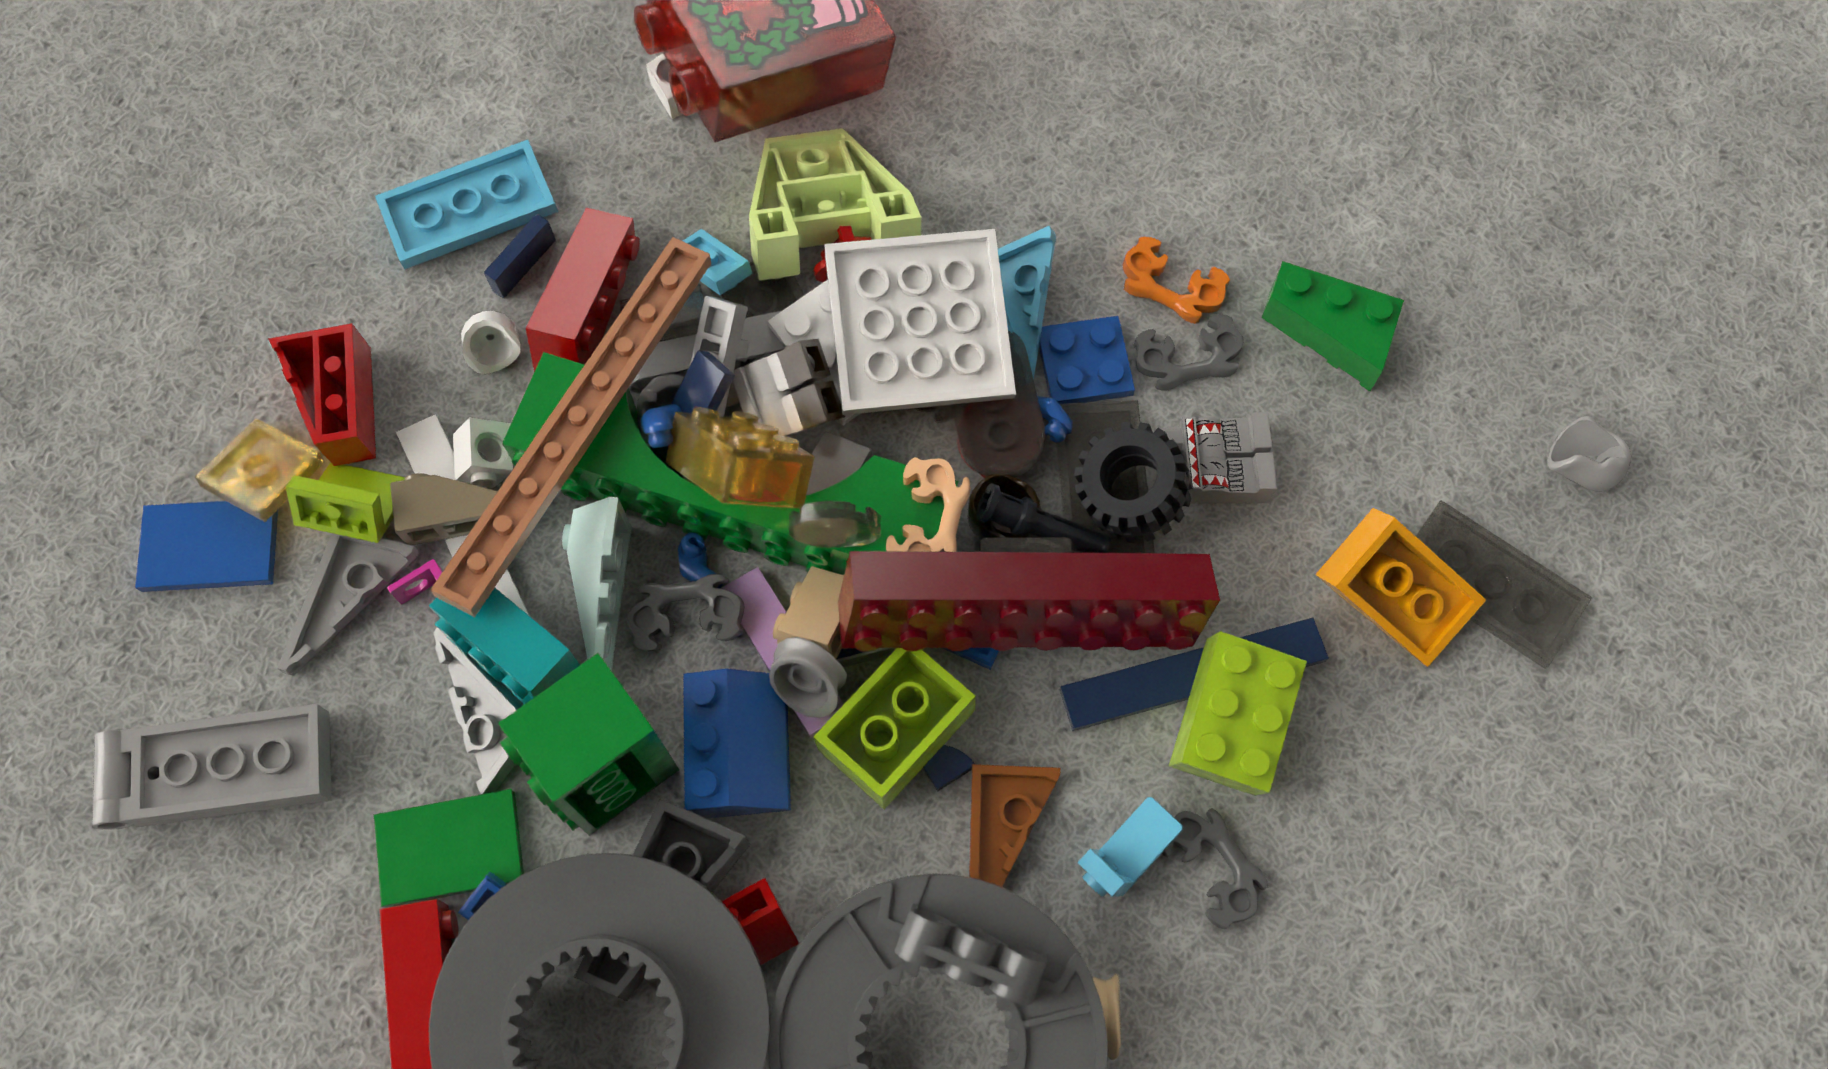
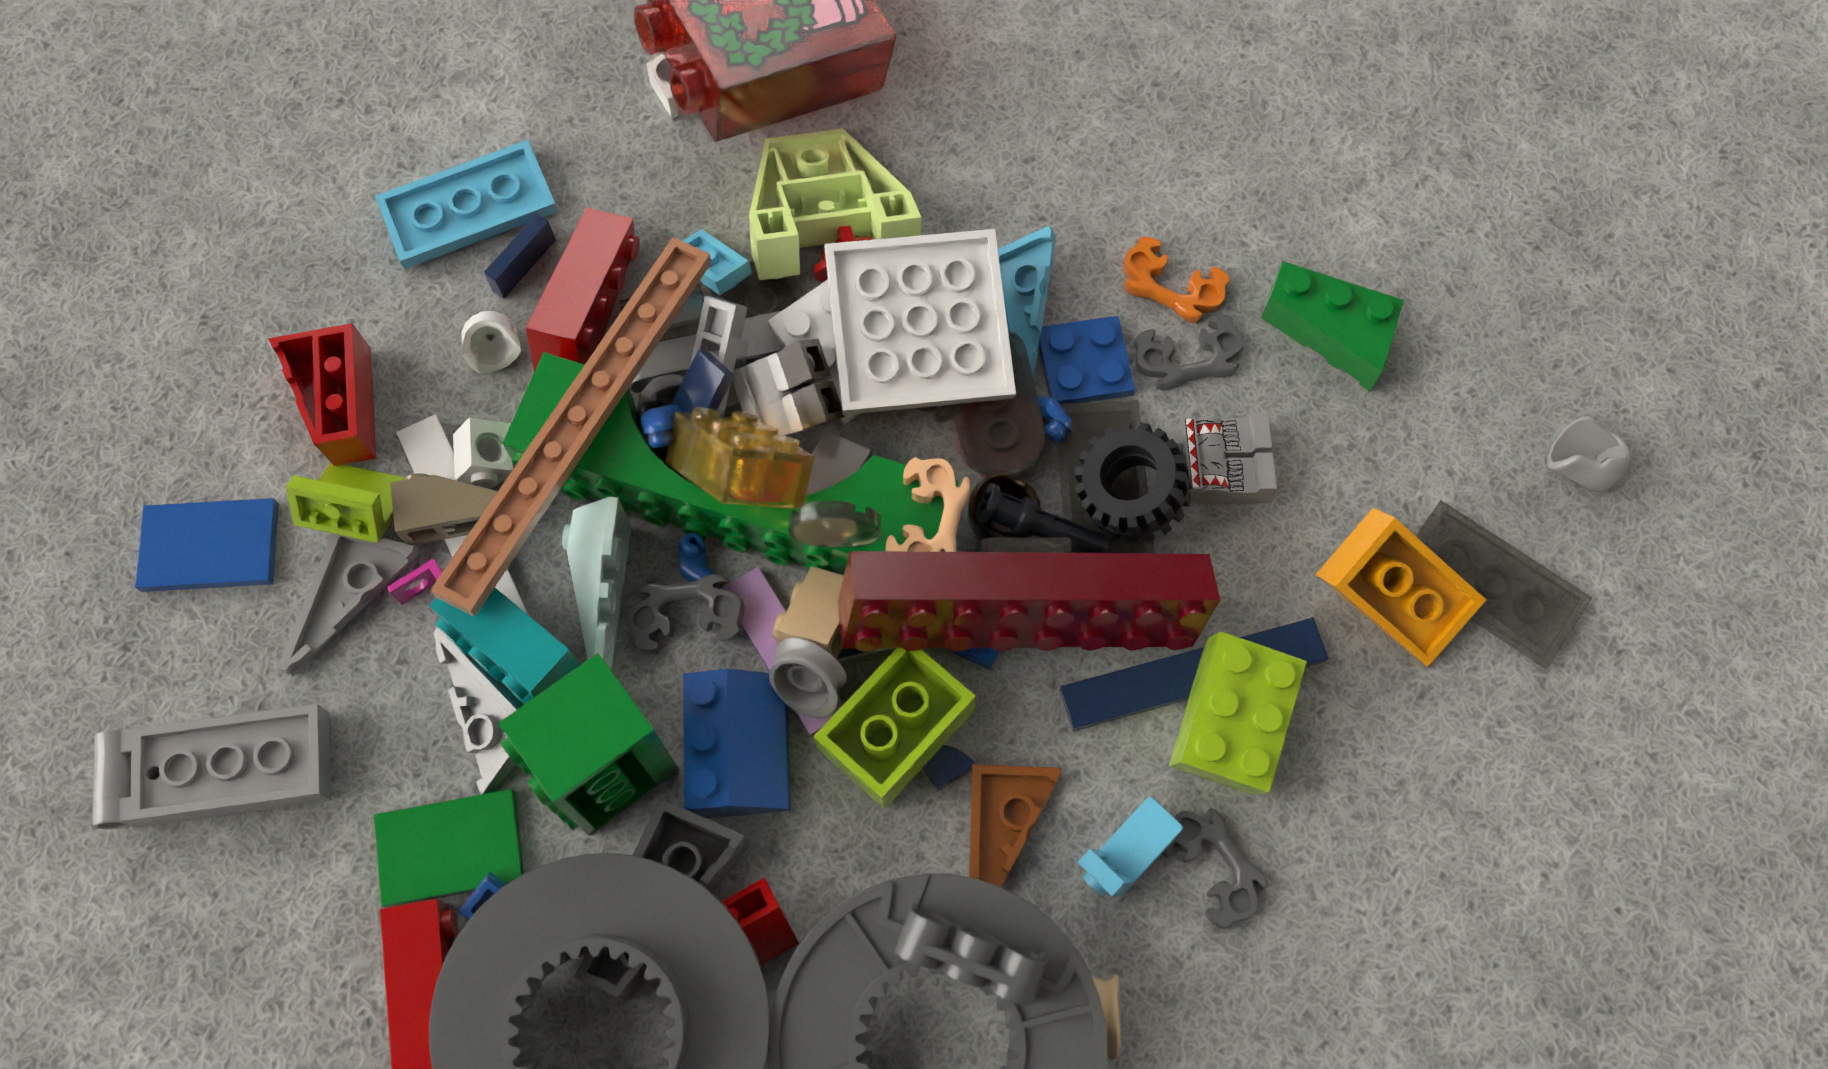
(257, 468): clear yellow plate -> none

